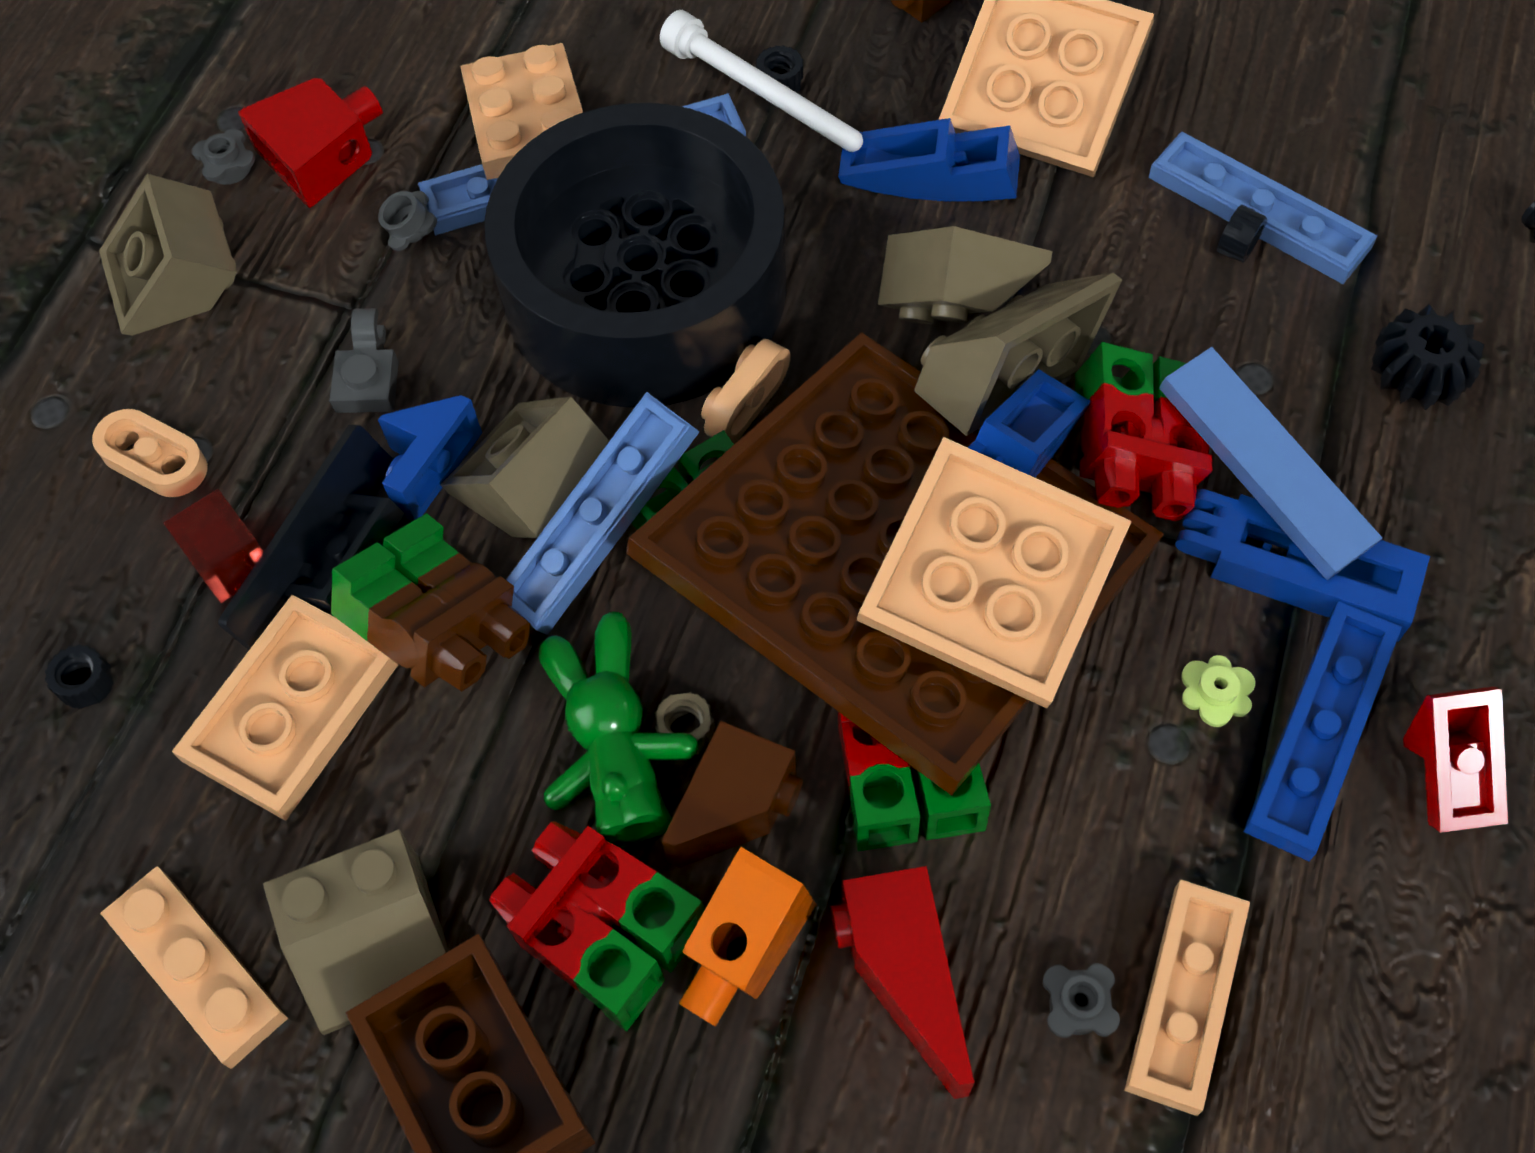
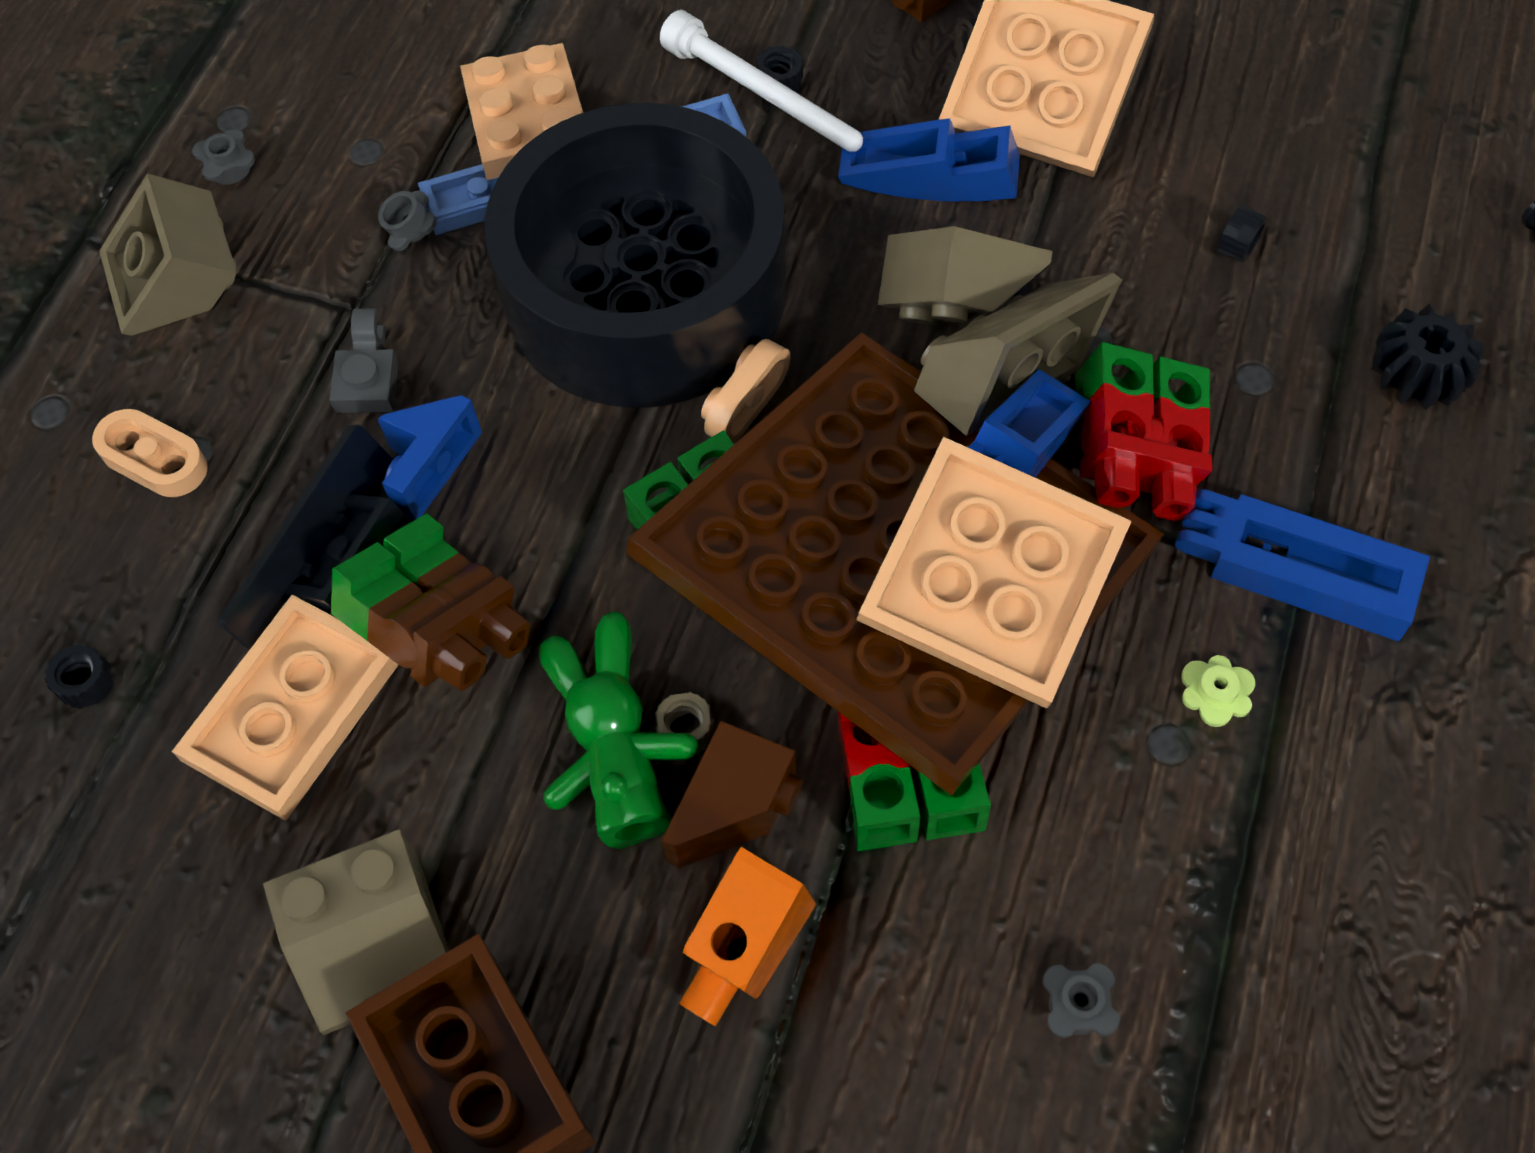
(194, 967): light nougat plate -> none
(216, 543): clear red brick -> none
(312, 135): red torso -> none
(528, 465): dark tan slope -> none
(572, 915): hips -> none
(598, 512): medium blue tile -> none
(904, 962): red slope -> none
(1188, 998): light nougat plate -> none
(1270, 463): medium blue tile -> none
(1293, 221): medium blue tile -> none
(1323, 731): blue plate -> none
(1463, 758): slope -> none

